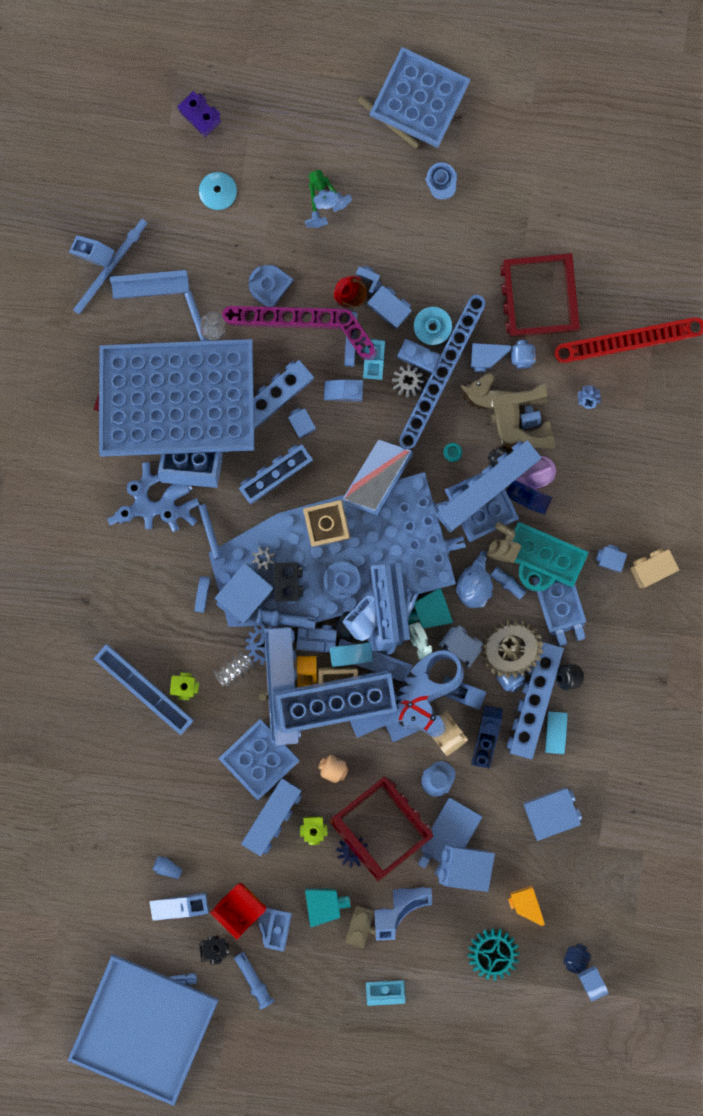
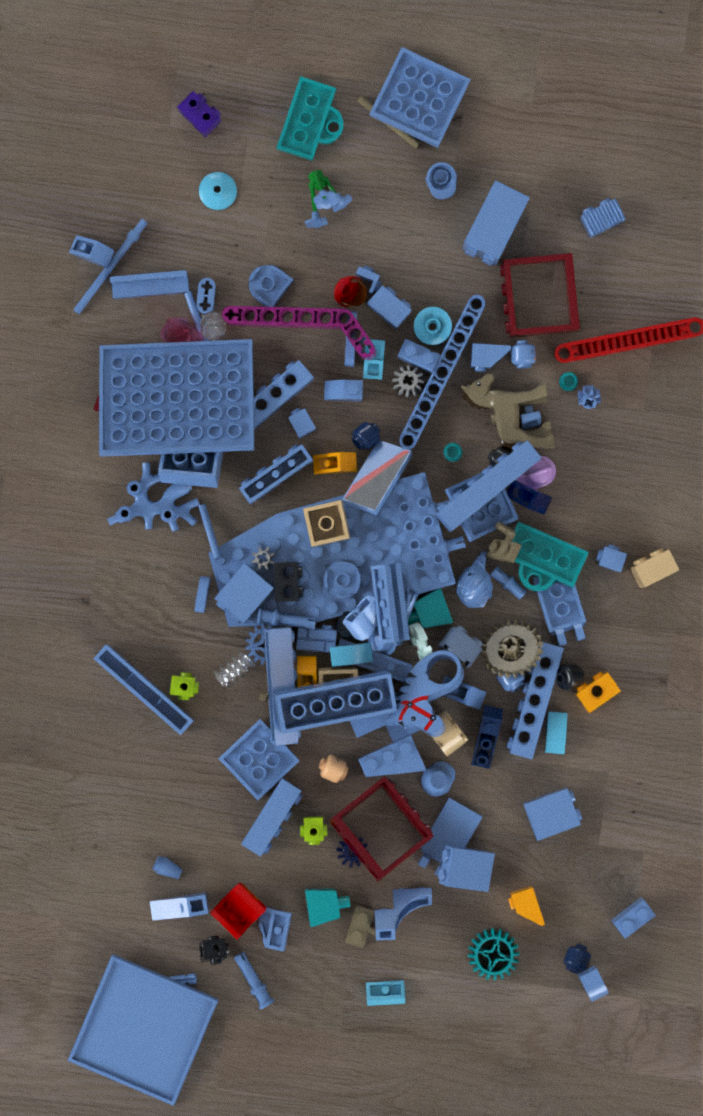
(179, 330): none -> clear pink piece
(201, 295): none -> medium blue beam
(309, 120): none -> teal plate
(335, 463): none -> light orange slope
(366, 435): none -> dark blue head
(393, 759): none -> medium blue wedge
(495, 223): none -> medium blue brick
(568, 381): none -> teal plate
(602, 218): none -> medium blue brick
(608, 690): none -> light orange brick
(633, 917): none -> medium blue brick

